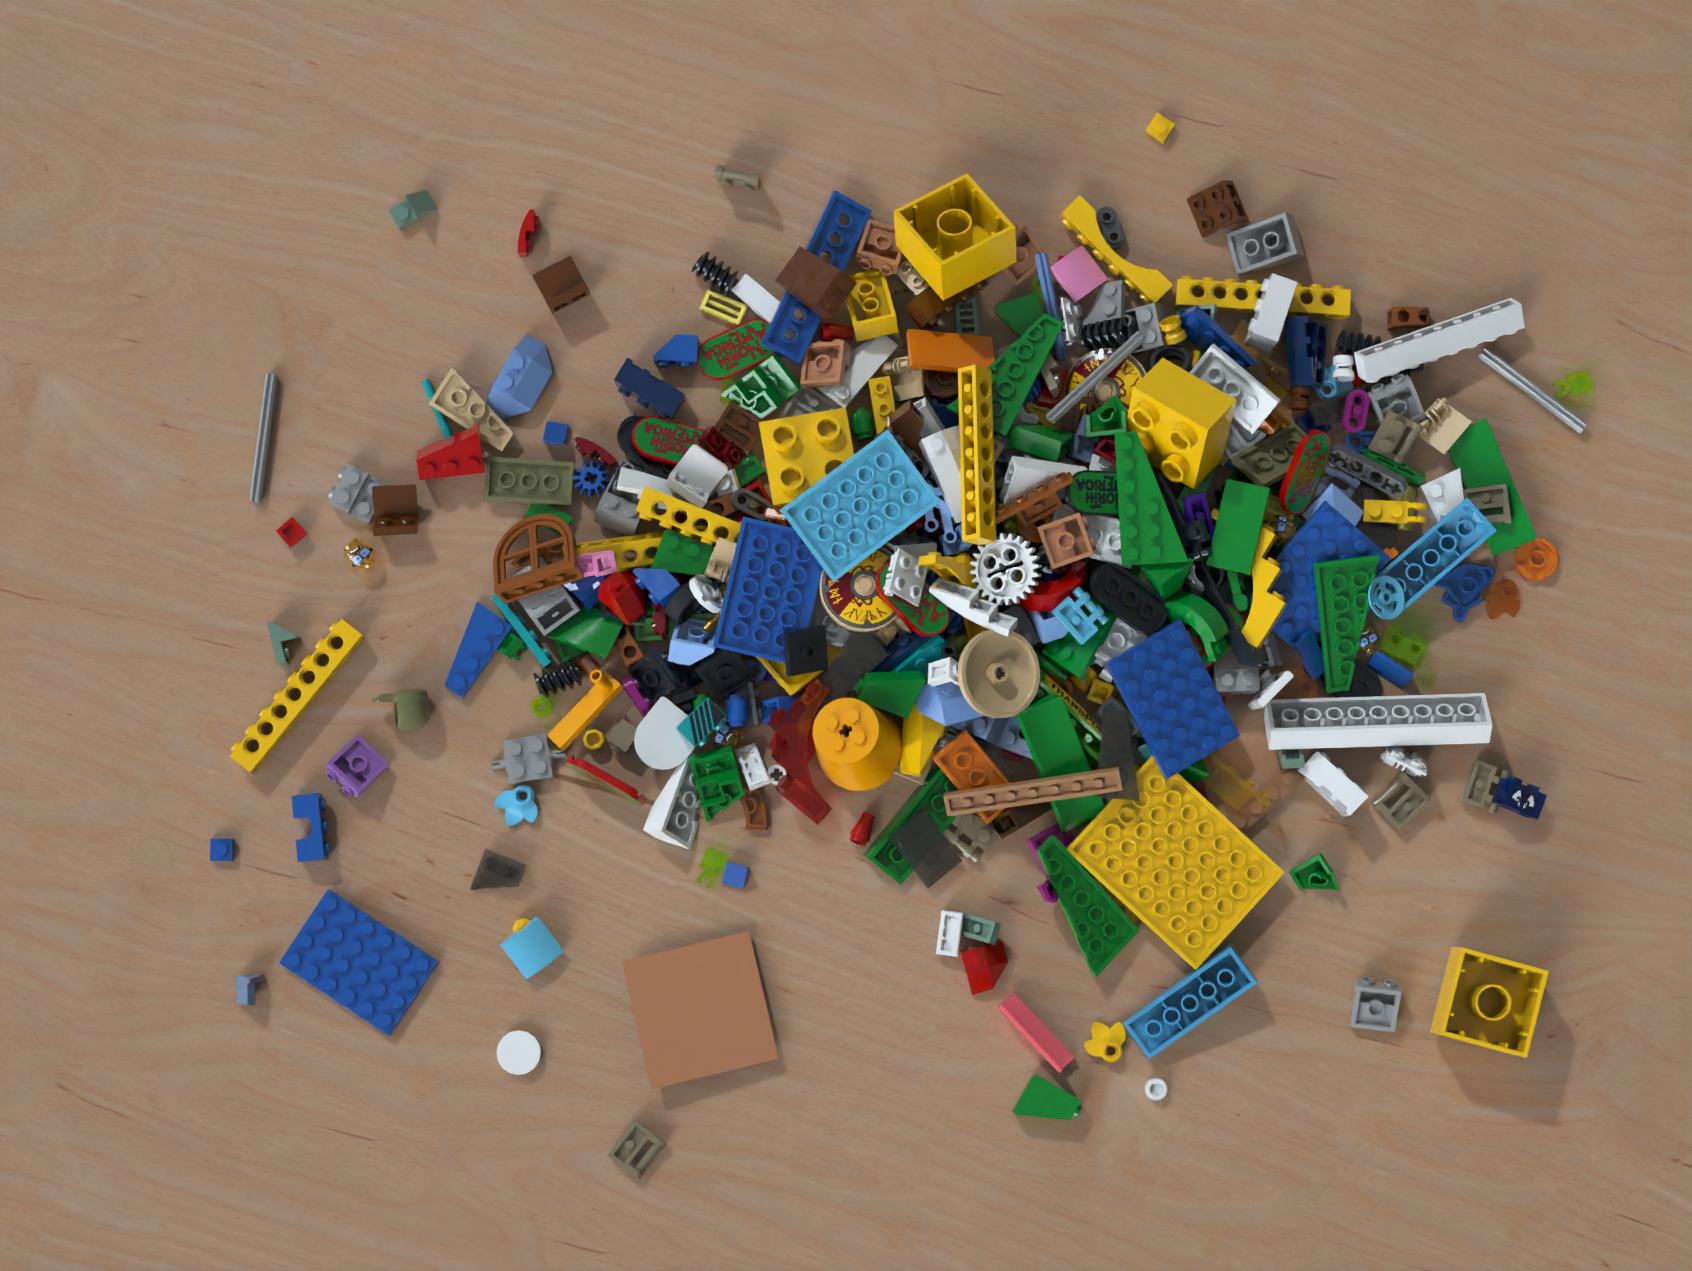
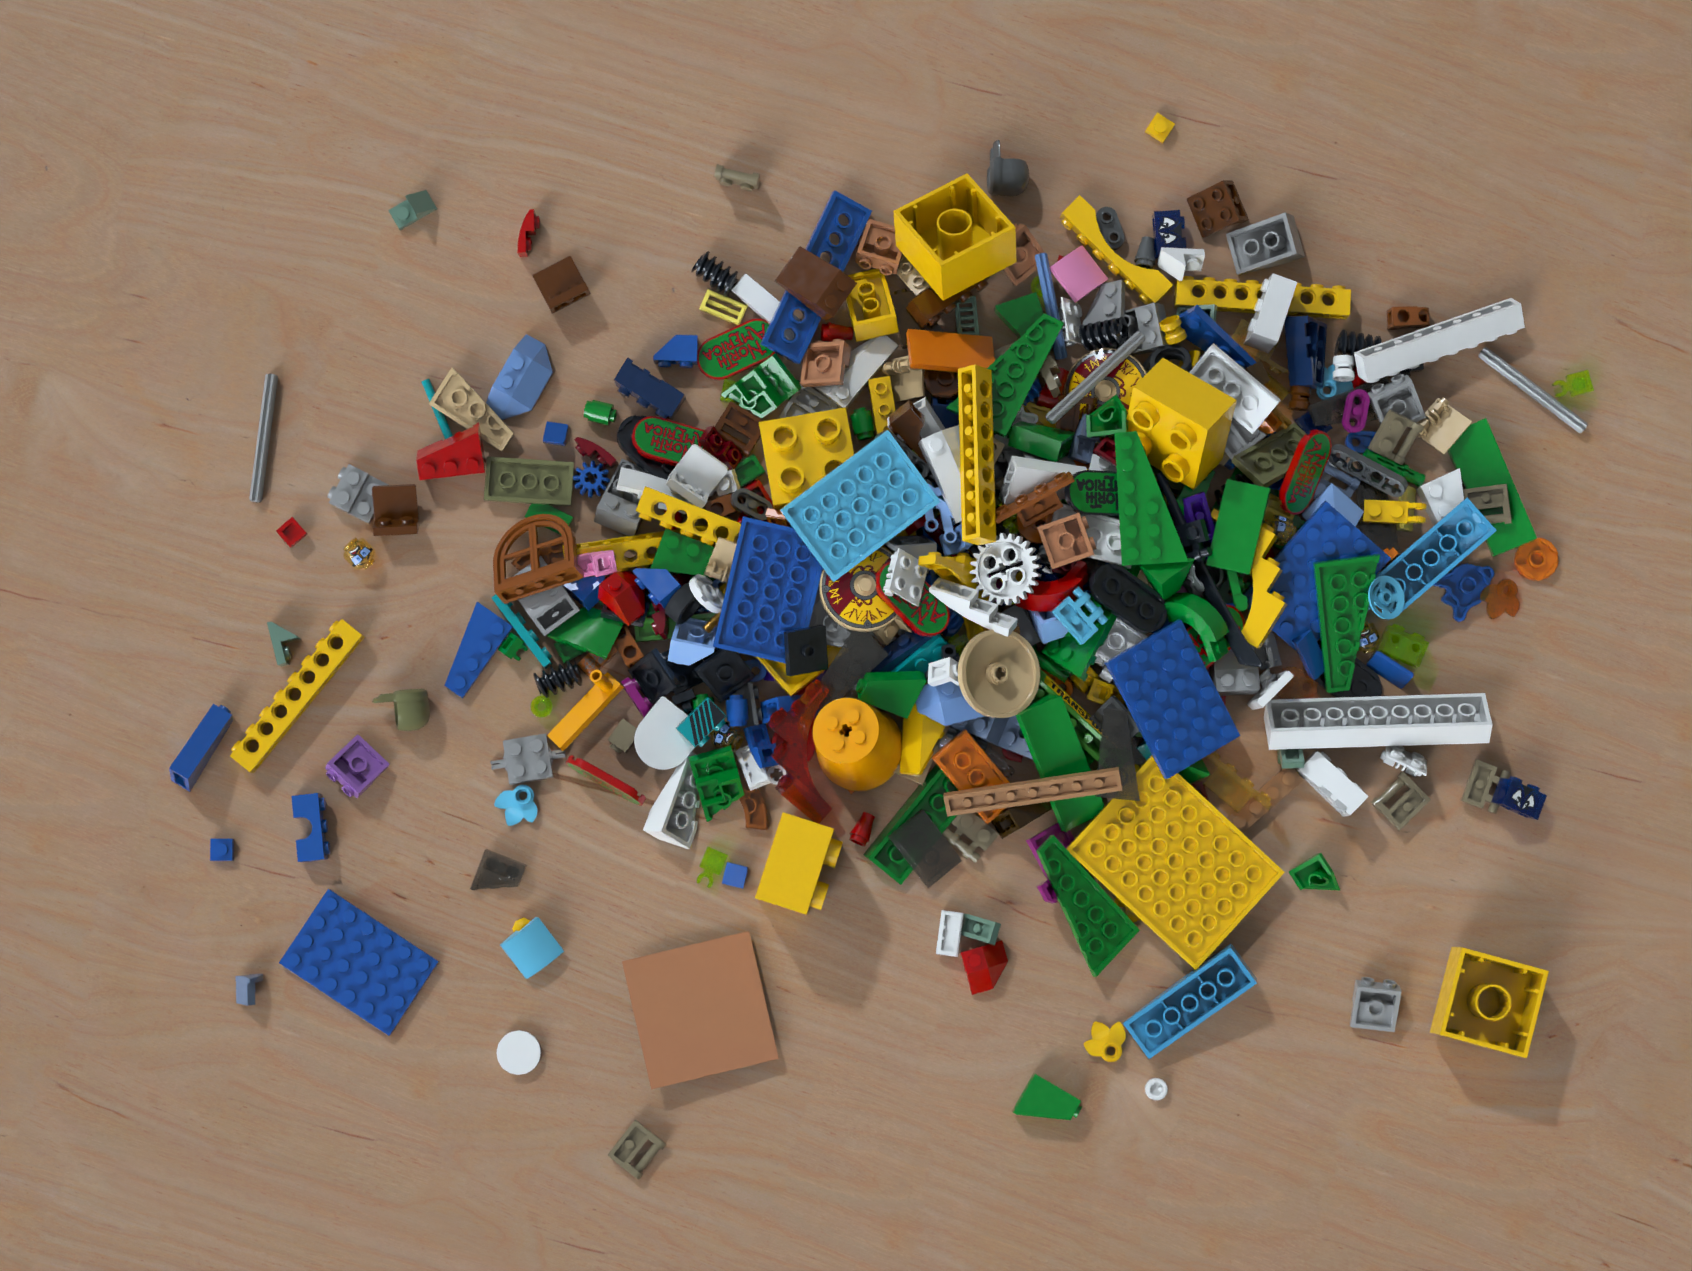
(200, 747): none -> blue slope
(593, 739): yellow tile -> none
(600, 412): none -> green brick
(760, 745): none -> blue slope
(796, 864): none -> yellow brick
(1006, 176): none -> dark grey piece
(1036, 1032): coral panel -> none
(1146, 253): none -> dark grey cone
(1168, 230): none -> clear blue brick
(1178, 260): none -> white slope

